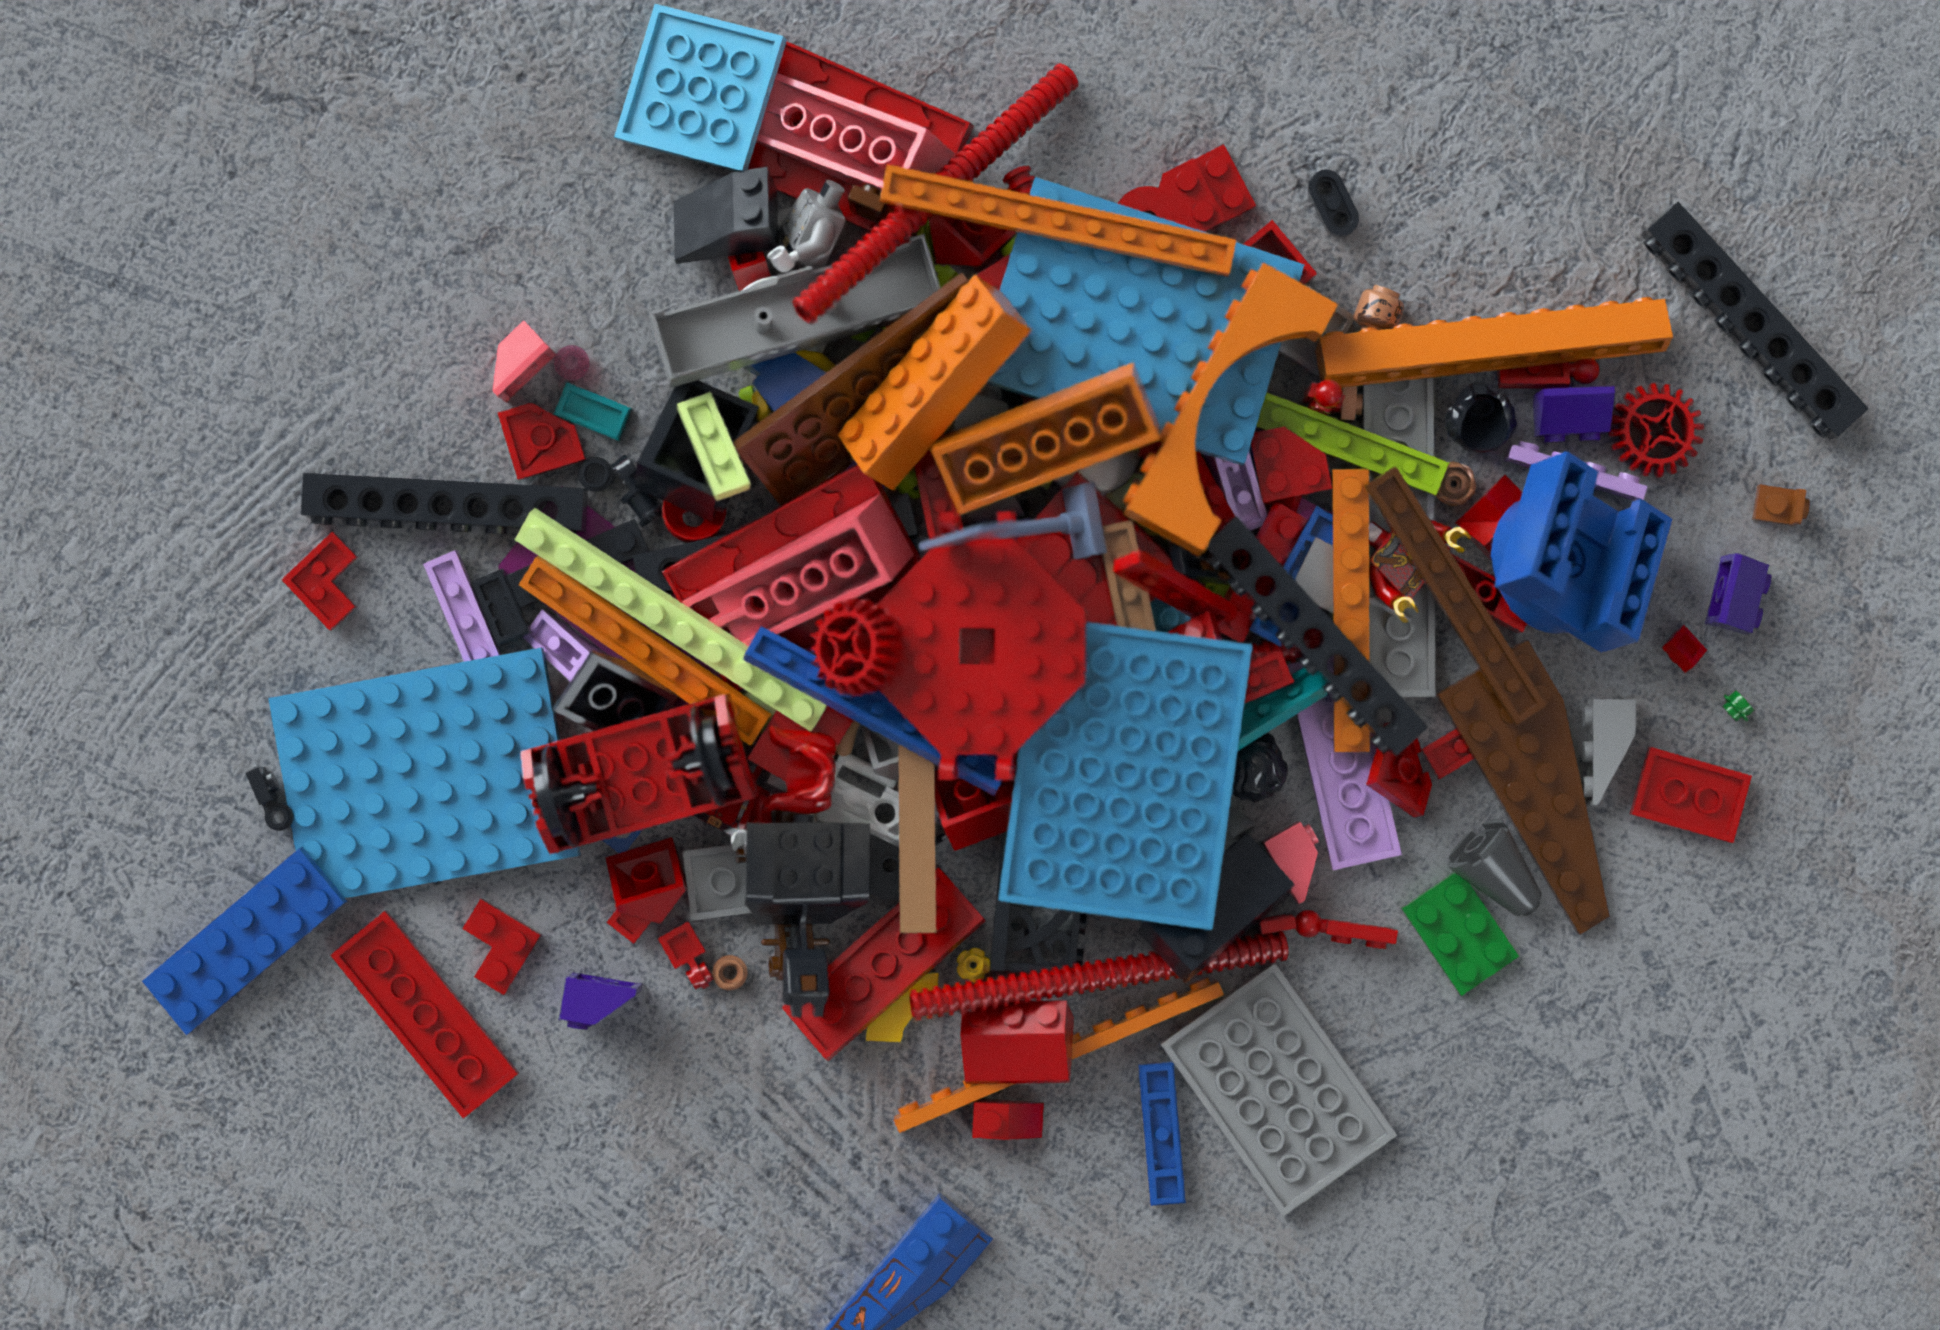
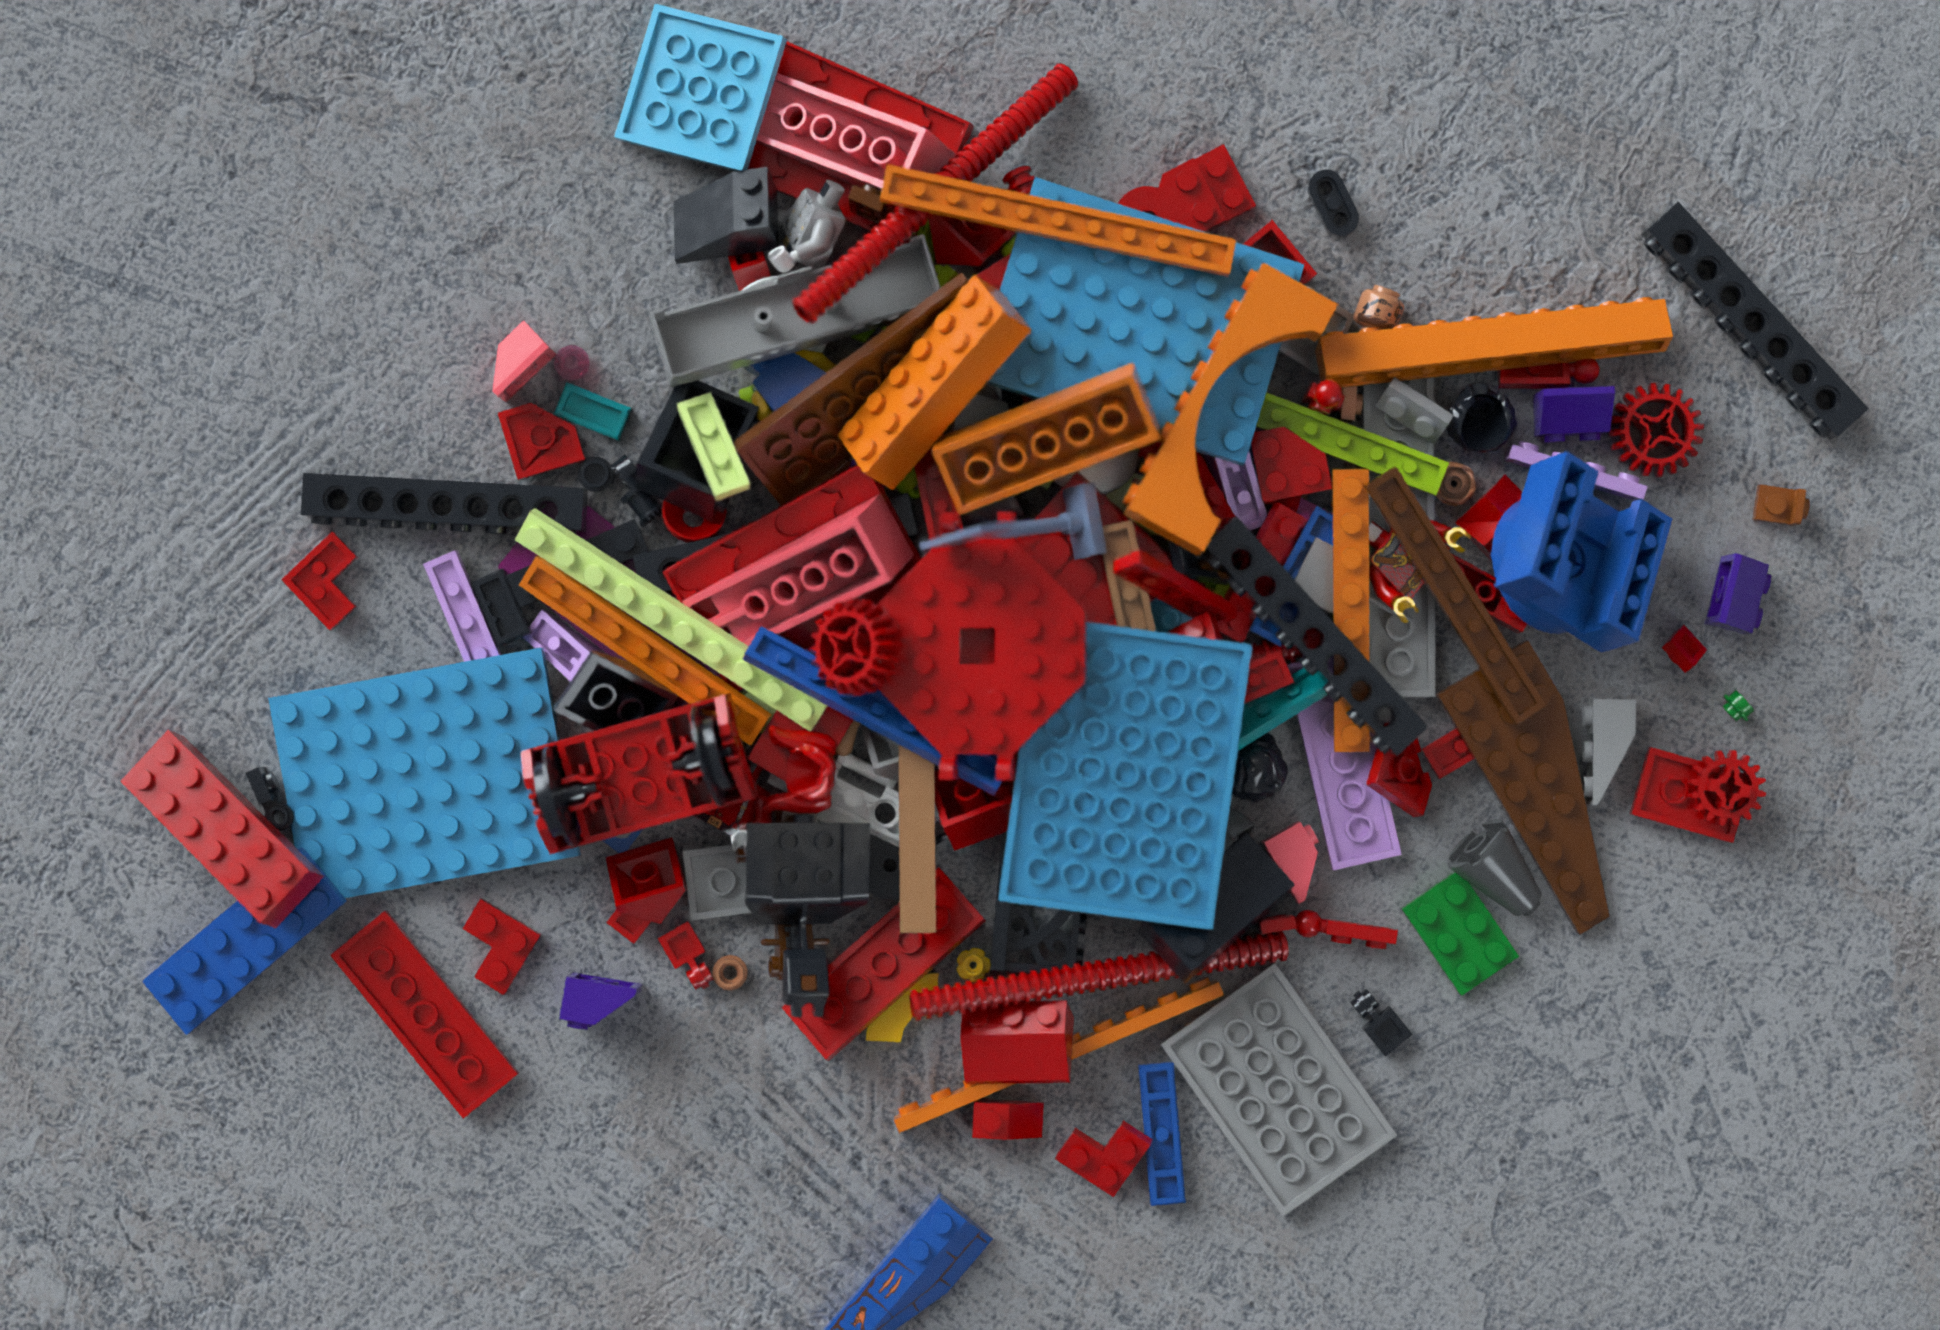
(222, 829): none -> brick
(1108, 1164): none -> red plate
(1385, 1028): none -> black plate
(1414, 410): none -> light grey plate
(1728, 773): none -> red gear

